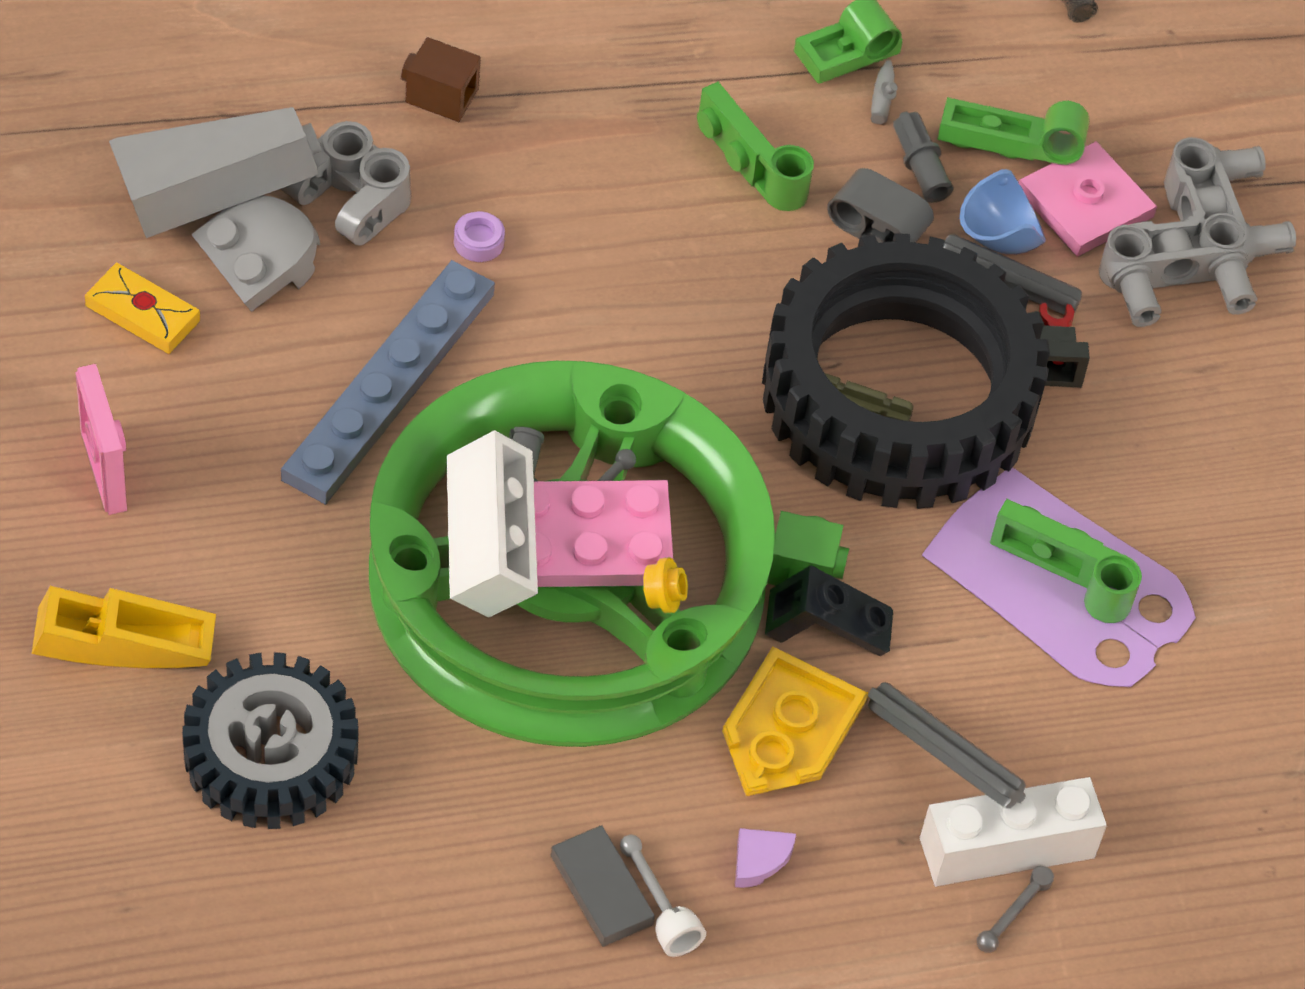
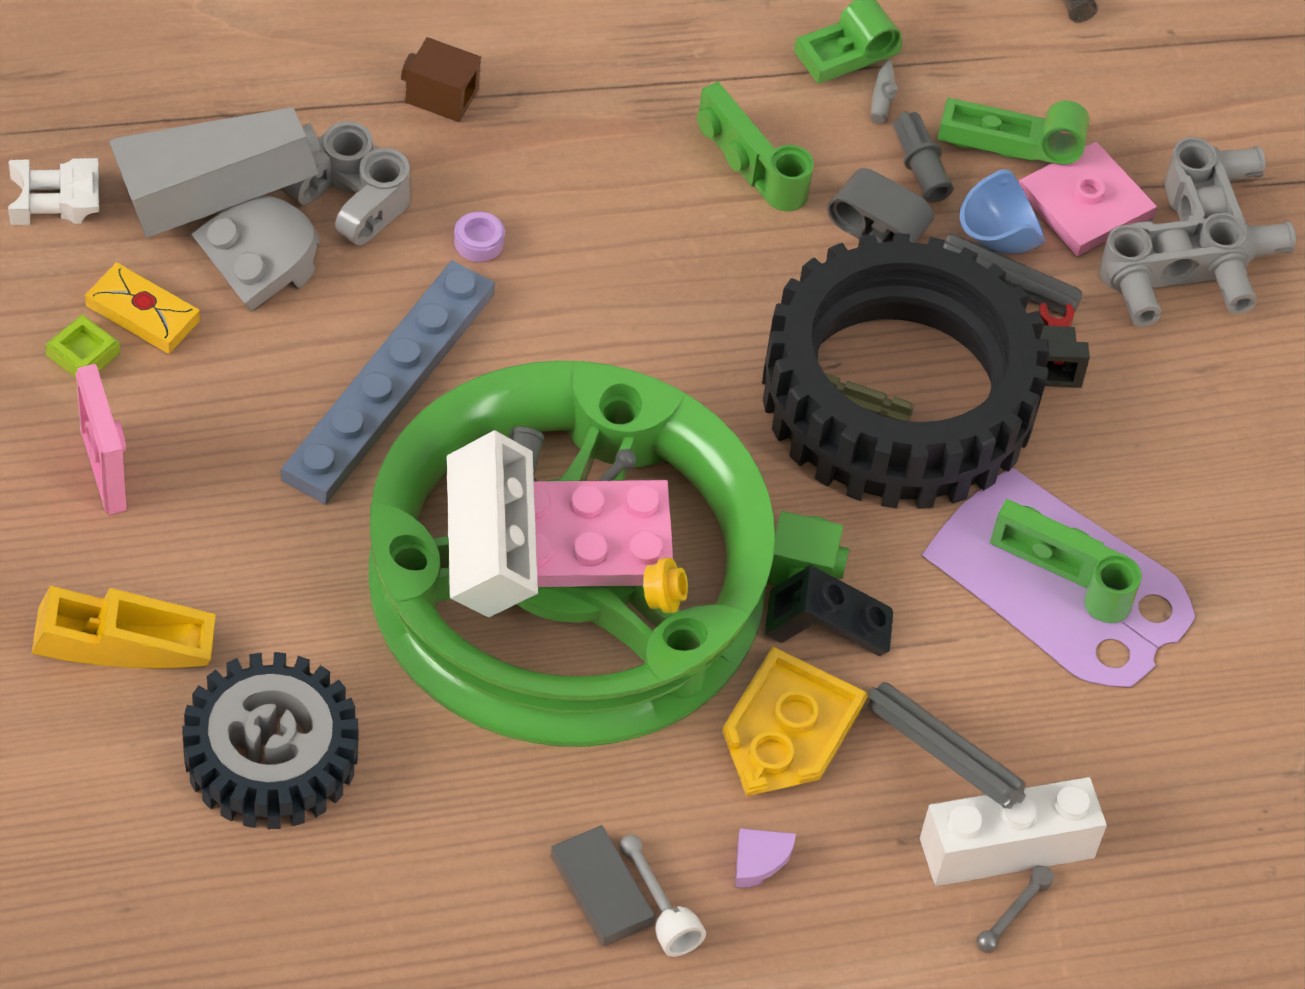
(77, 185): none -> white piece
(82, 345): none -> lime tile

